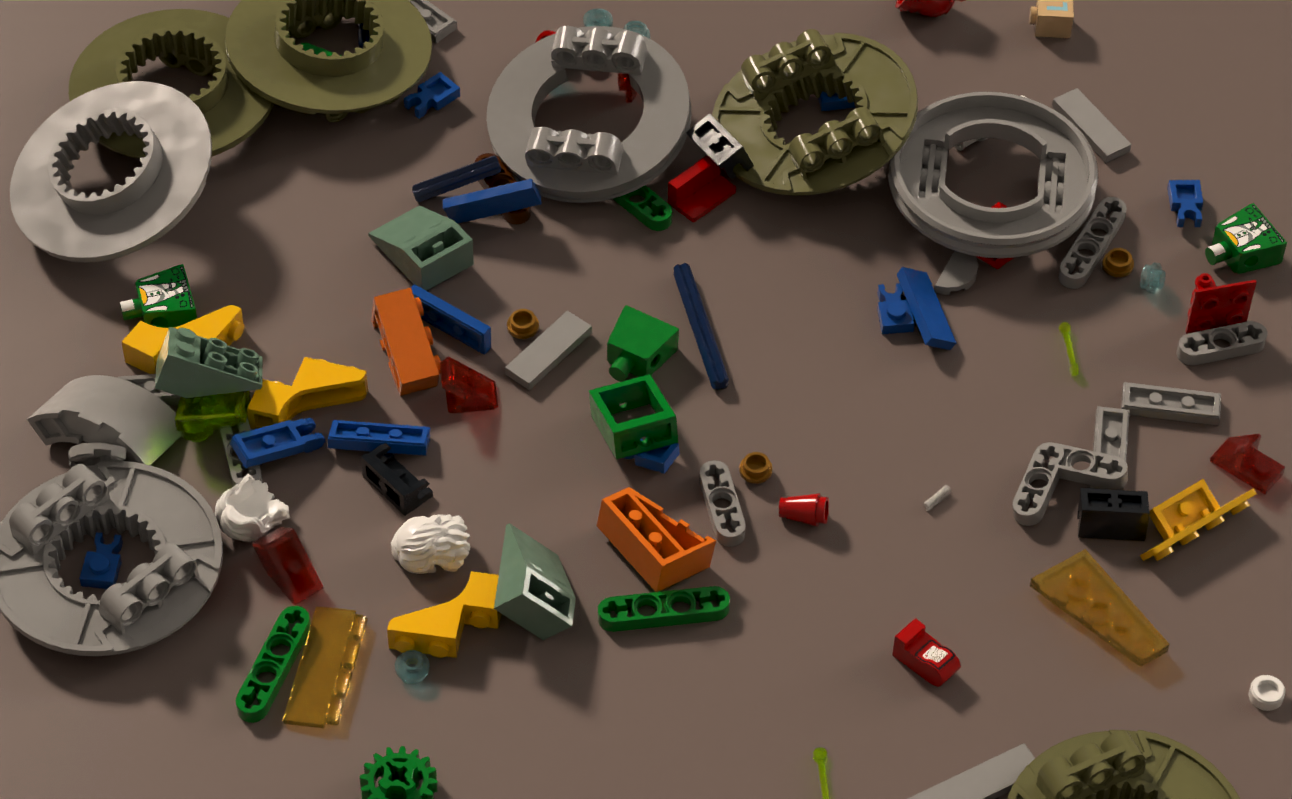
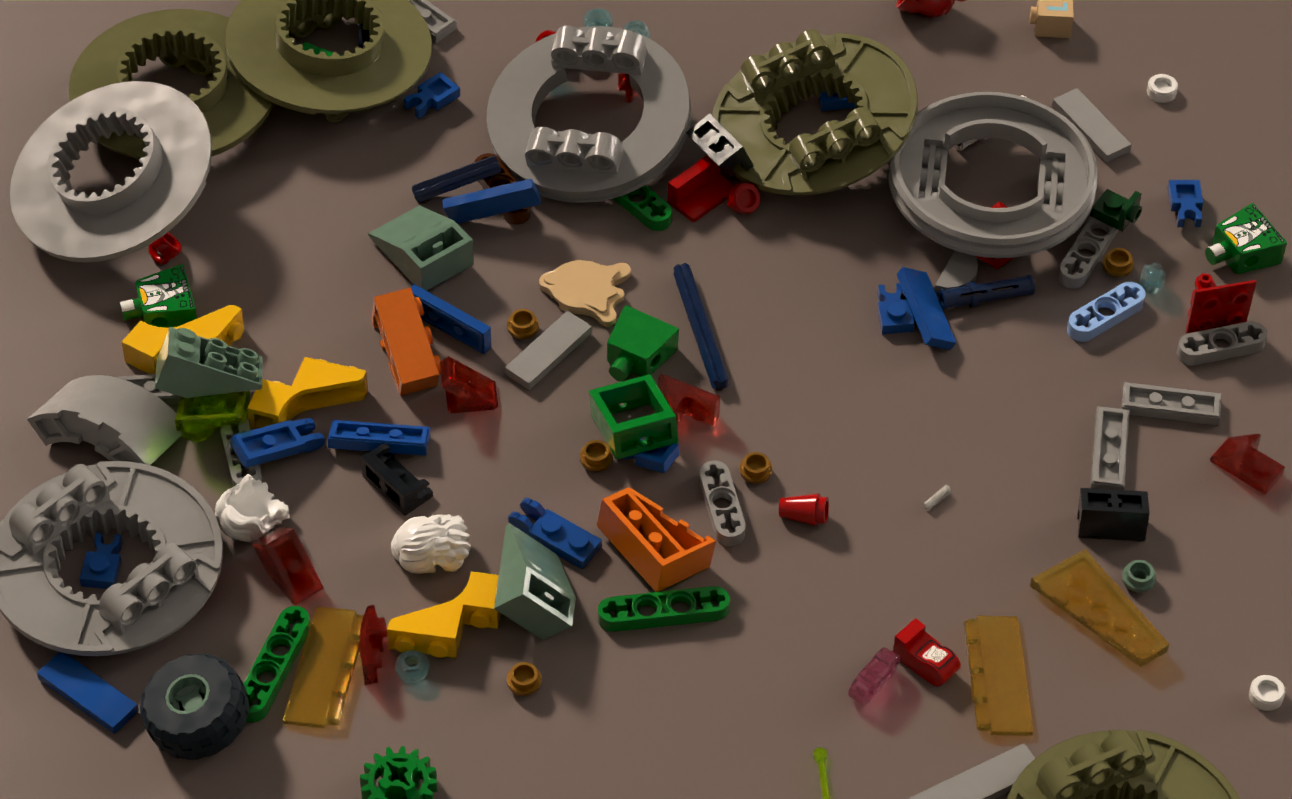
(88, 692): none -> blue tile
(95, 452): light grey tile -> none
(167, 246): none -> red tile
(194, 706): none -> black wheel
(371, 644): none -> clear red slope
(524, 679): none -> pearl gold plate
(556, 533): none -> blue hinge
(587, 288): none -> tan tile
(596, 455): none -> pearl gold plate
(689, 400): none -> clear red slope
(744, 198): none -> red tile
(874, 676): none -> clear pink beam
(952, 297): none -> dark blue pin
(998, 675): none -> clear yellow windscreen
(1062, 468): light grey beam -> none
(1065, 328): clear neon green hinge -> none
(1101, 323): none -> light blue beam
(1116, 209): none -> dark green bracket
(1140, 569): none -> sand green plate
(1162, 88): none -> white tile
(1187, 512): yellow bracket -> none

